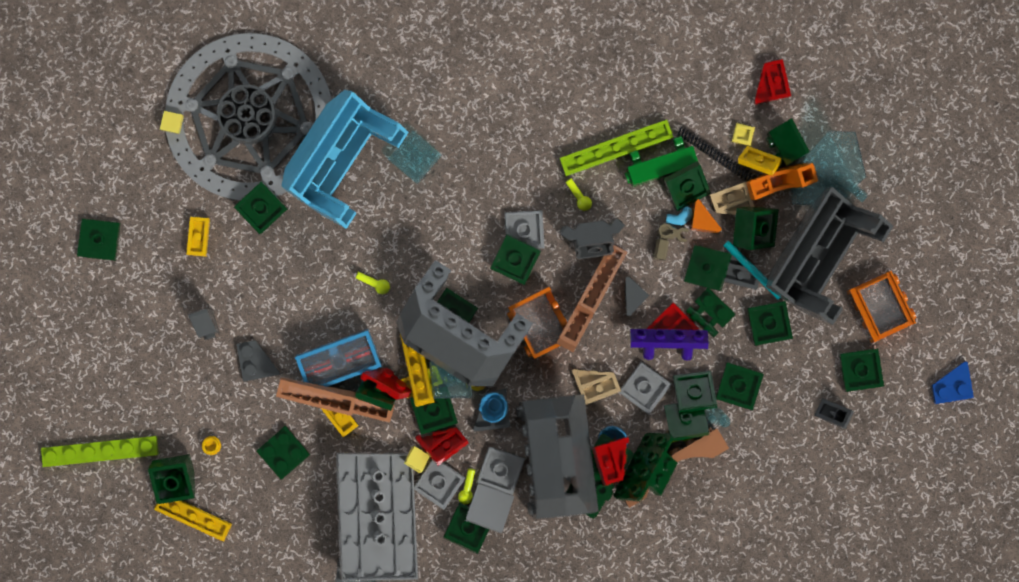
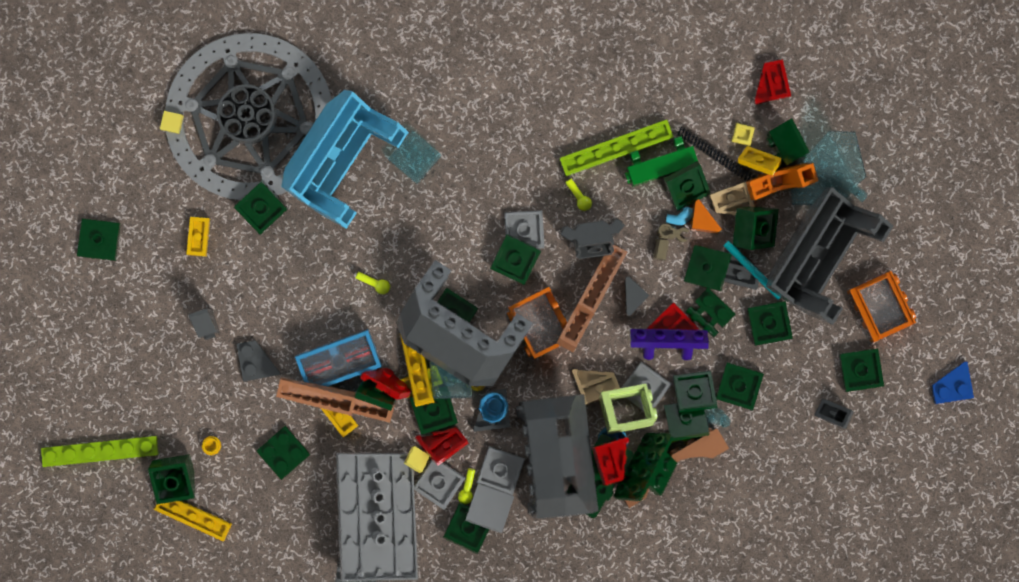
(608, 411): none -> yellowish green window

